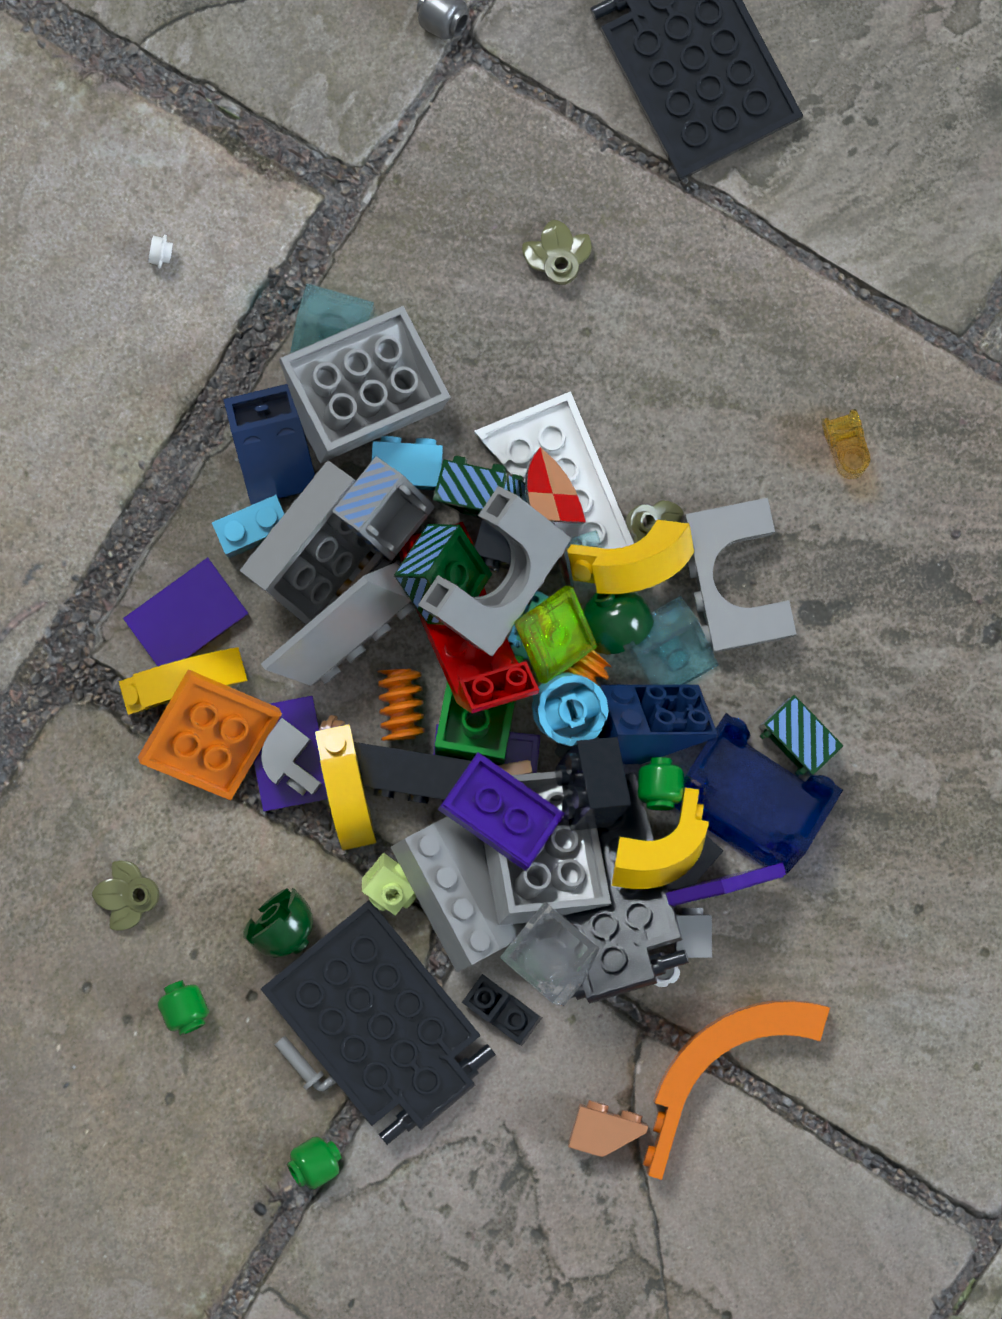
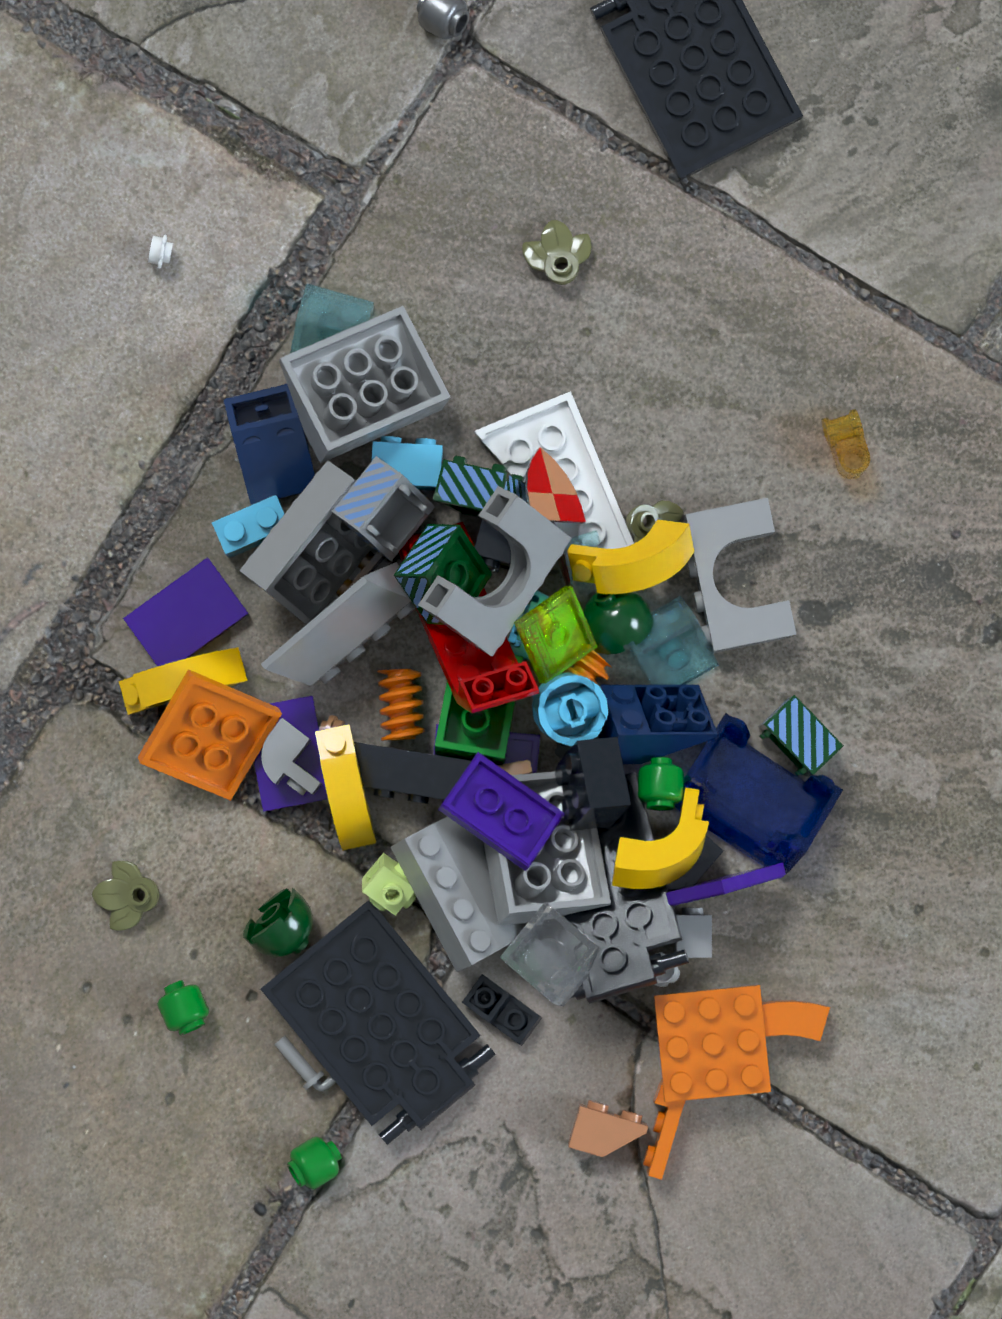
(712, 1043): none -> orange plate

